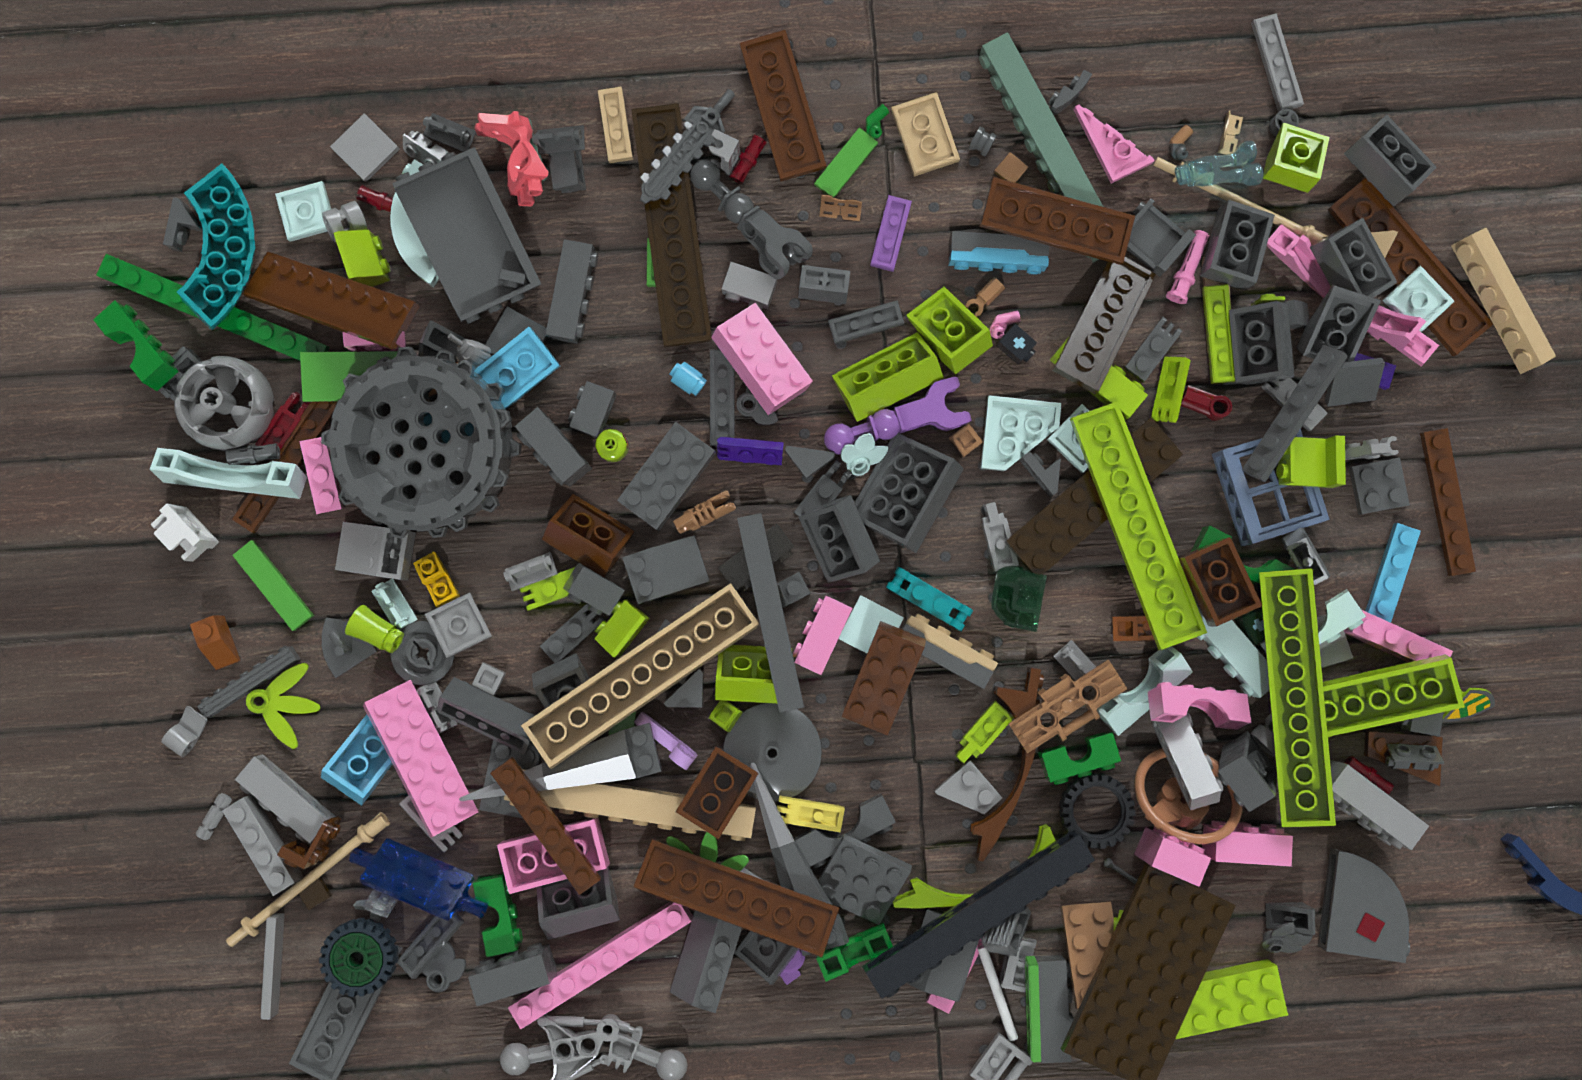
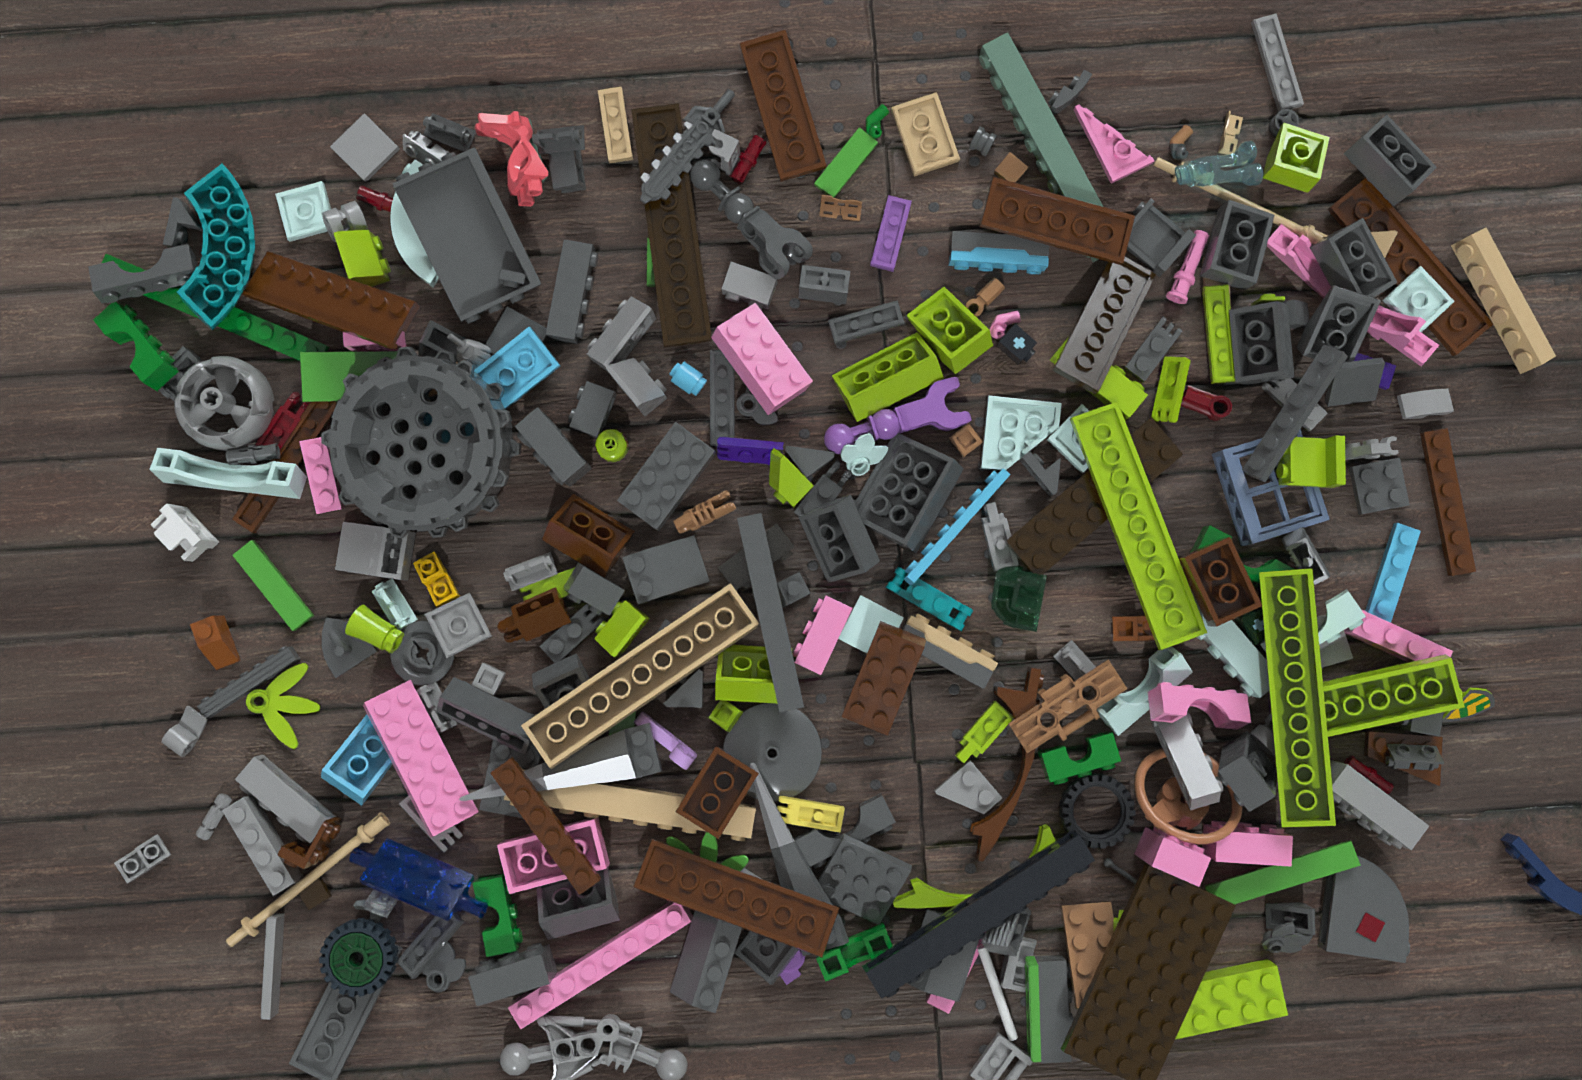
(142, 858): none -> light grey slope
(172, 270): none -> dark grey arch
(535, 617): none -> reddish brown hinge
(621, 333): none -> light grey slope
(637, 384): none -> light grey slope
(787, 480): none -> lime slope
(948, 533): none -> medium azure plate
(1276, 878): none -> bright green tile
(1425, 403): none -> light grey slope

